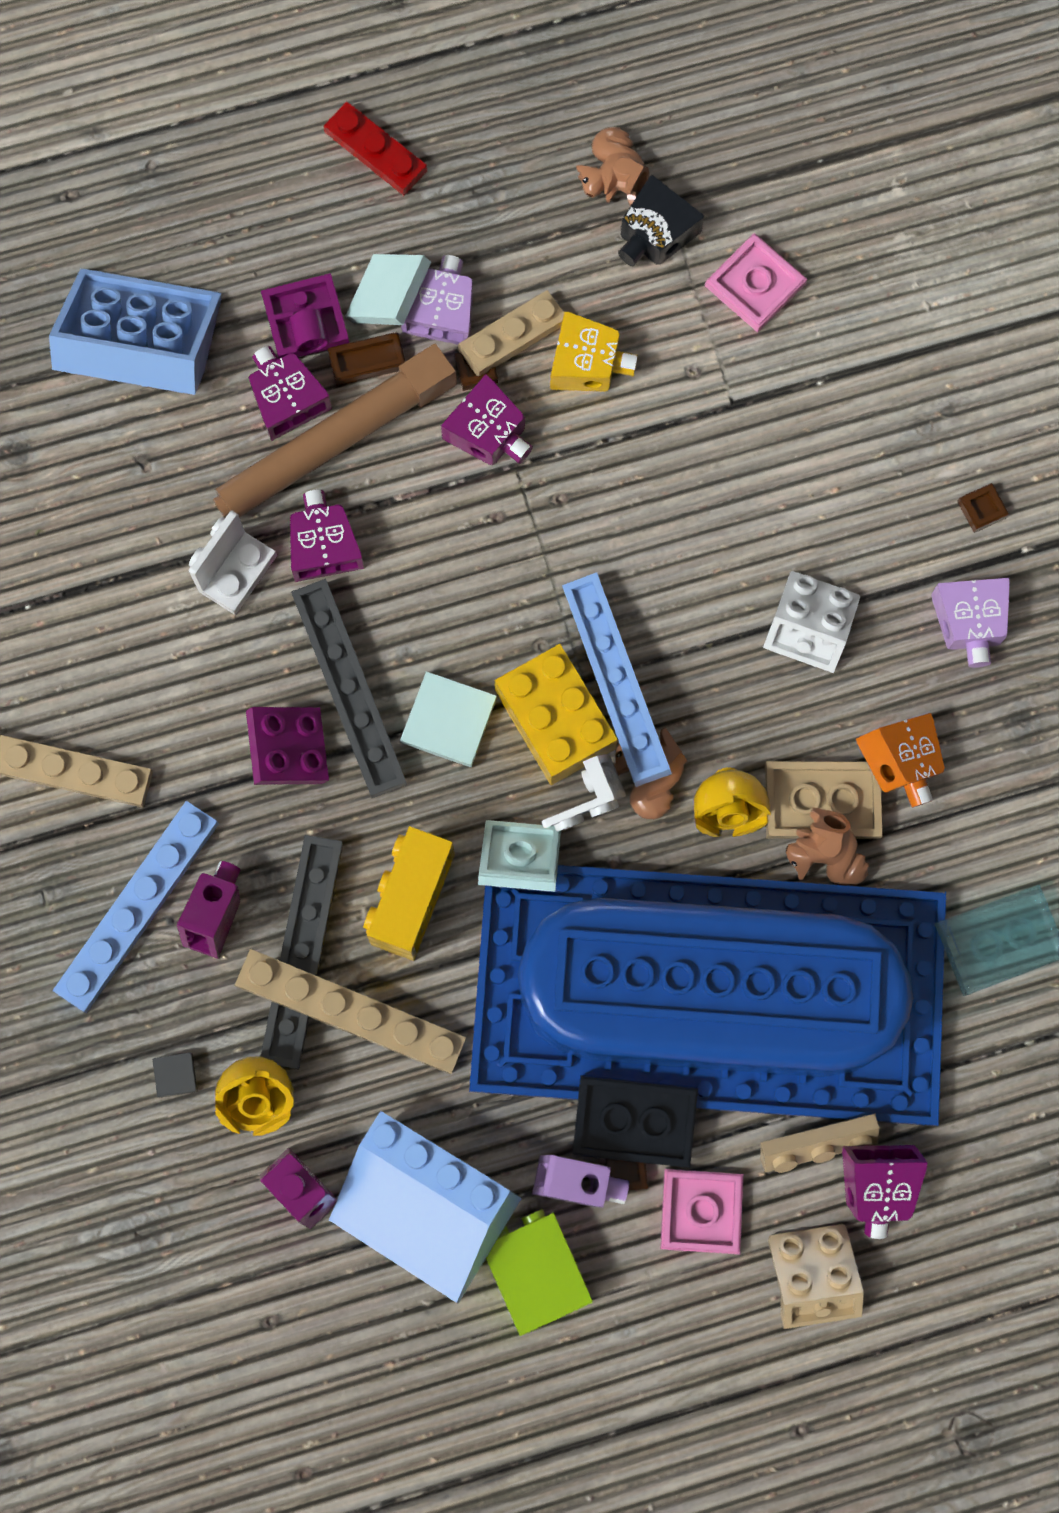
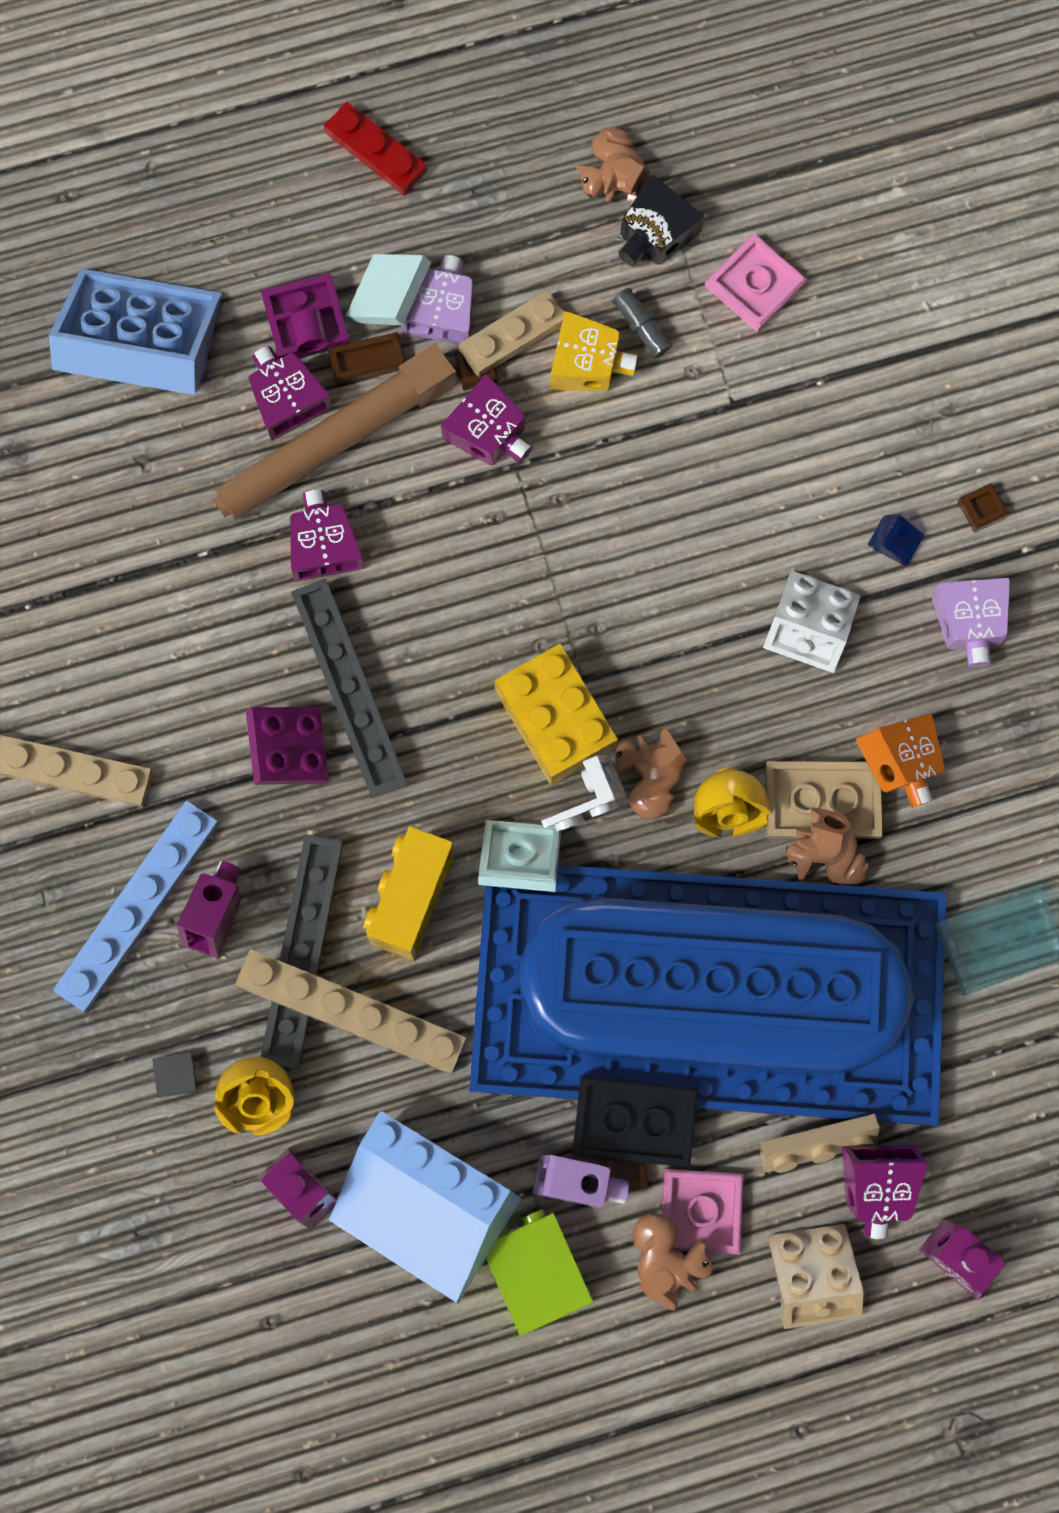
(230, 564): white bracket -> none
(448, 719): light aqua tile -> none
(616, 680): light blue plate -> none
(642, 323): none -> dark grey pin
(661, 1266): none -> nougat animal
(896, 538): none -> clear blue slope
(962, 1257): none -> magenta torso

